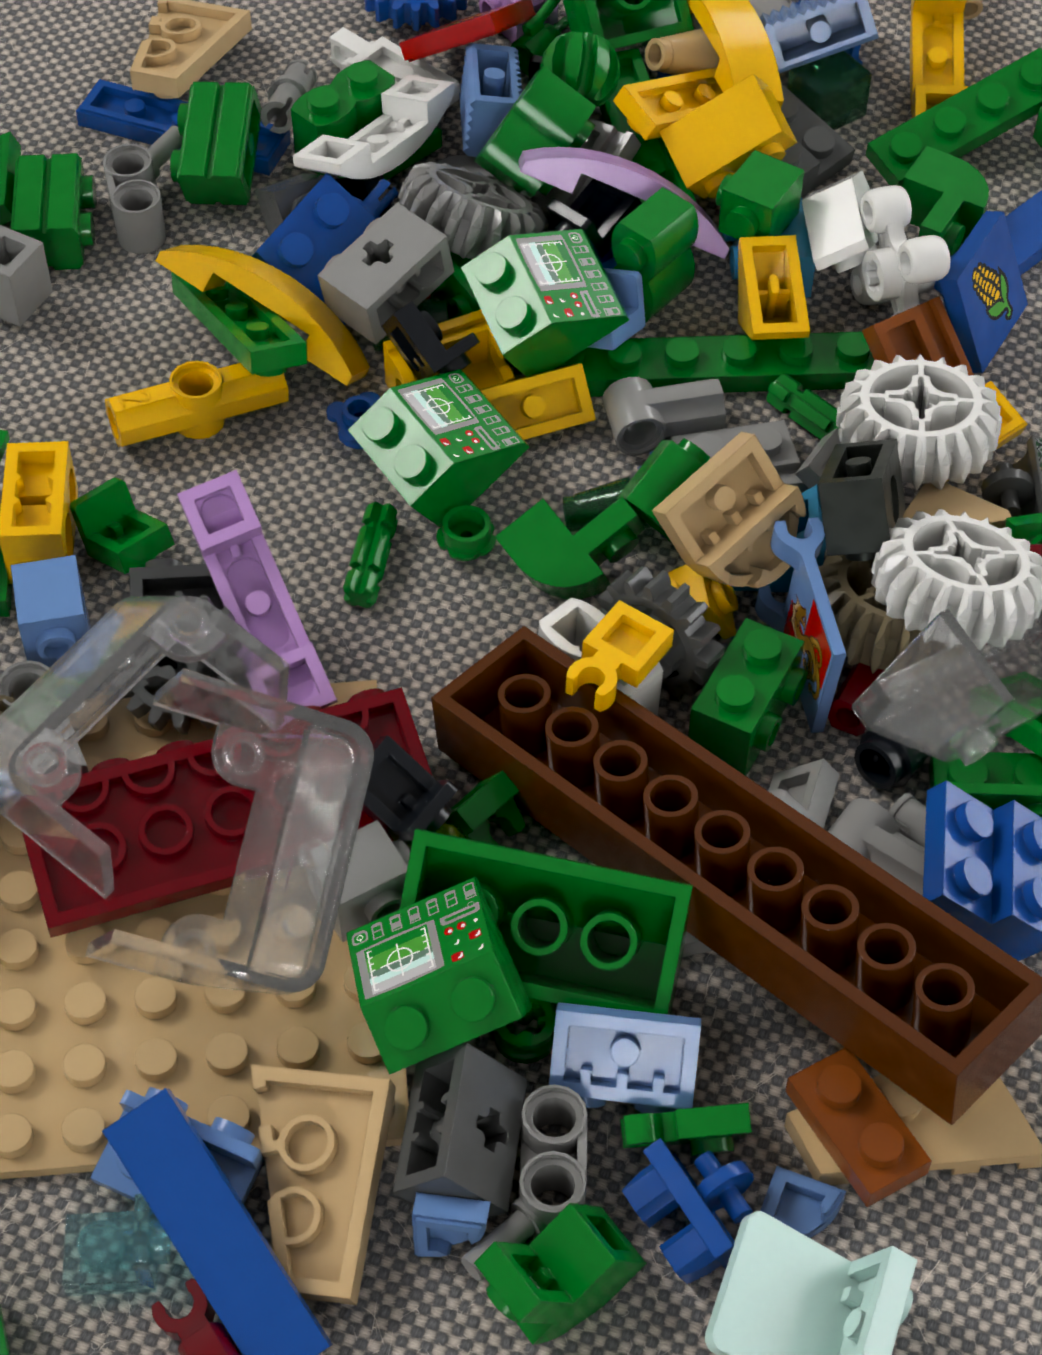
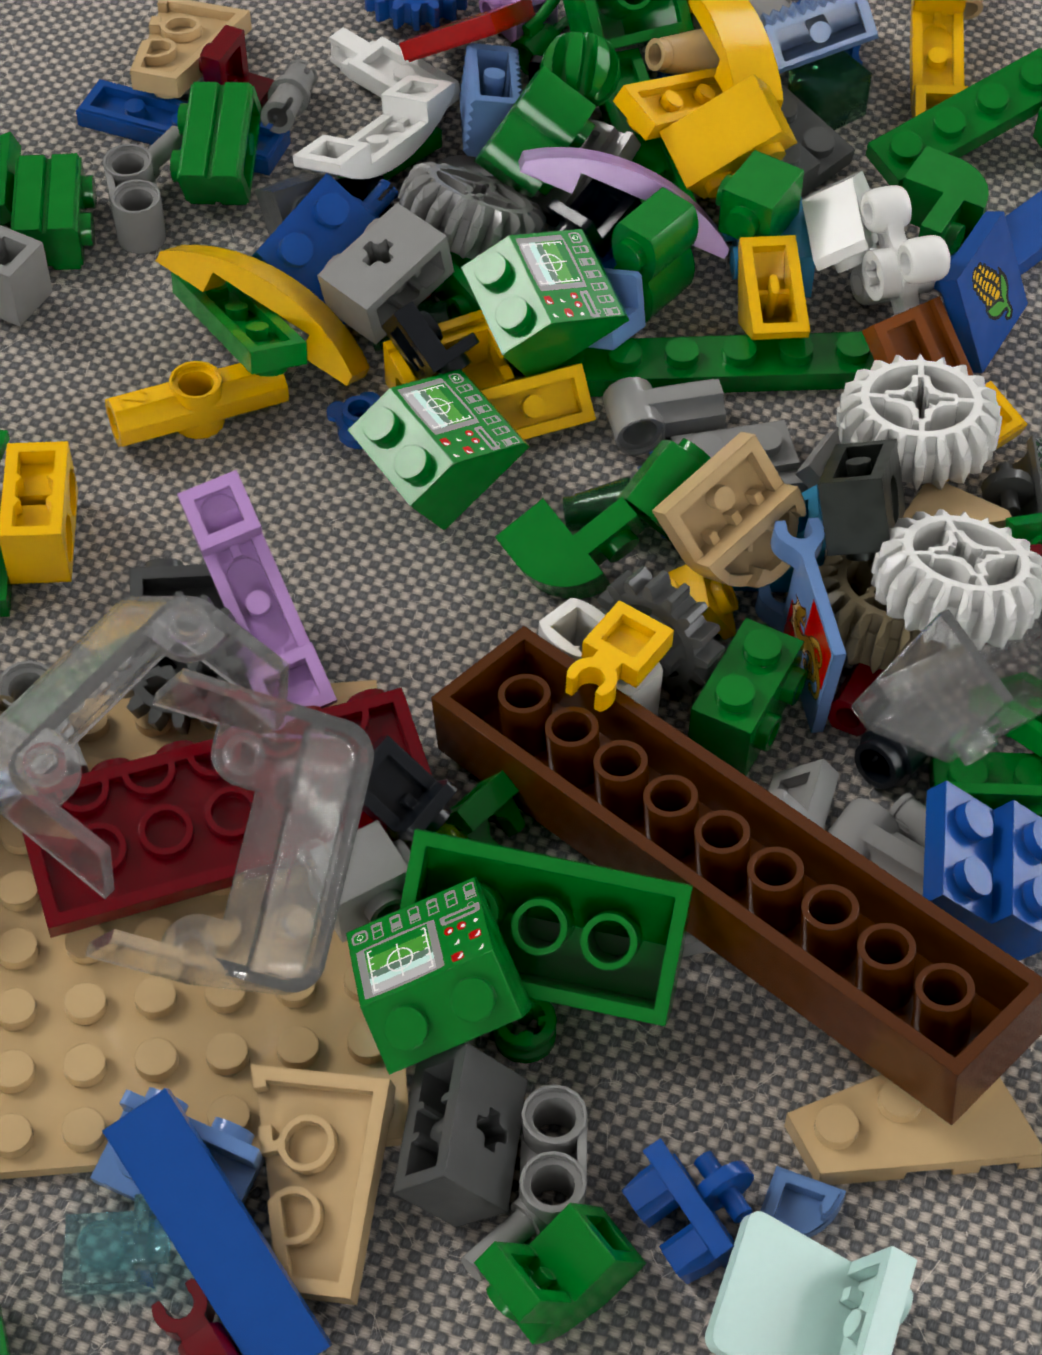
(49, 607): medium blue brick -> none
(116, 530): green bracket -> none
(227, 62): none -> dark red bracket
(342, 106): green brick -> none
(370, 555): green axle -> none
(446, 1221): medium blue tile -> none
(466, 533): green plate -> none
(626, 1056): medium blue bracket -> none
(701, 1127): green plate -> none
(805, 407): green axle -> none
(858, 1126): dark orange plate -> none

